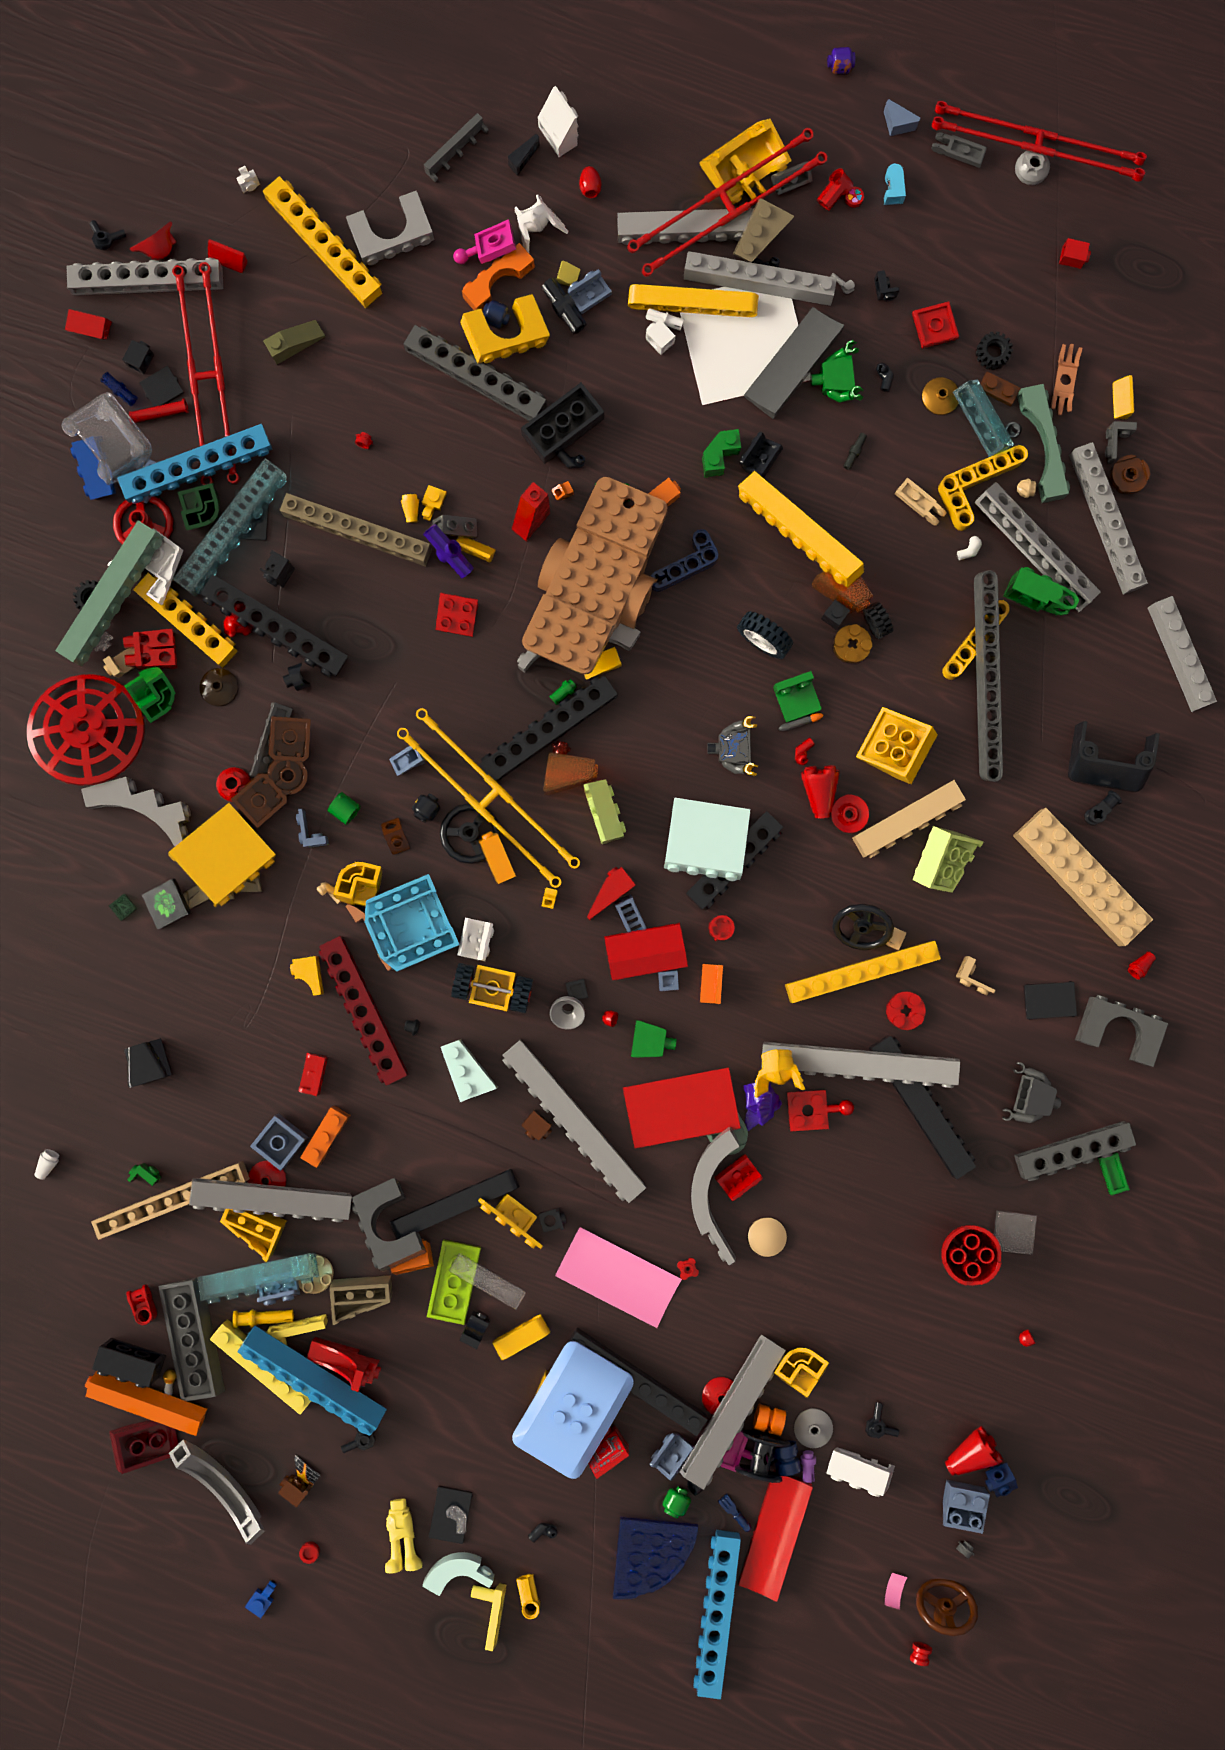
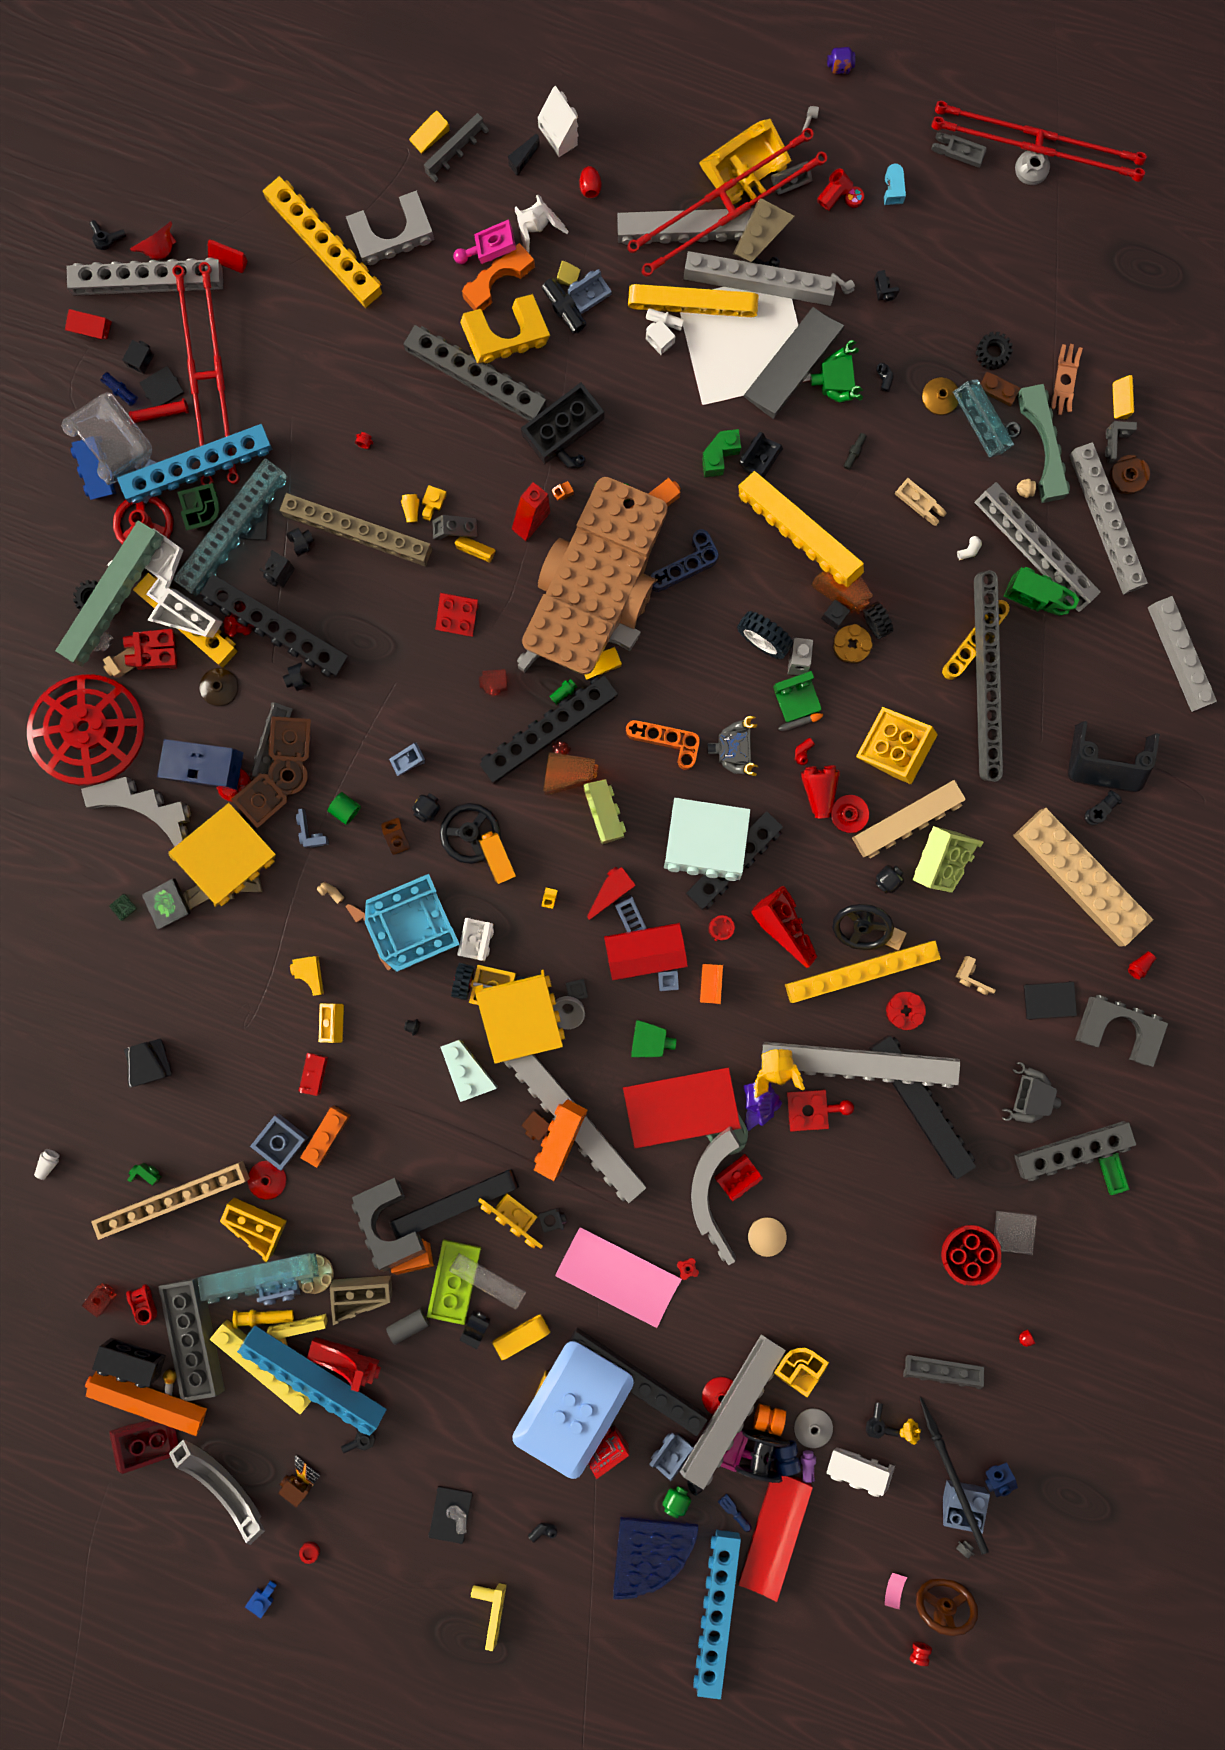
(99, 1299): none -> clear red brick
(152, 693): green brick -> none
(184, 614): none -> white wedge
(200, 764): none -> dark blue brick
(248, 180): white plate -> none
(270, 1199): light grey brick -> none
(293, 340): olive slope -> none
(300, 540): none -> black piece
(331, 1023): none -> yellow slope
(358, 883): yellow brick -> none
(373, 1016): dark red brick -> none
(401, 1526): light yellow piece -> none
(407, 1326): none -> dark grey brick
(430, 132): none -> yellow slope
(448, 551): dark purple piece -> none
(457, 1565): light aqua arch -> none
(493, 681): none -> clear red brick
(496, 314): dark blue head -> none
(497, 790): yellow bar -> none
(520, 1017): none -> yellow panel
(528, 1595): yellow piece -> none
(560, 1139): none -> orange brick
(610, 1018): red hinge -> none
(661, 740): none -> orange beam
(780, 921): none -> red wedge
(800, 656): none -> light grey torso
(812, 113): none -> light grey hand
(890, 879): none -> black head
(899, 119): sand blue slope -> none
(910, 1431): none -> yellow piece
(935, 325): red plate -> none
(941, 1447): none -> black piece
(944, 1371): none -> dark grey hinge
(974, 1454): red cone -> none
(975, 477): yellow beam -> none
(1075, 253): red brick -> none

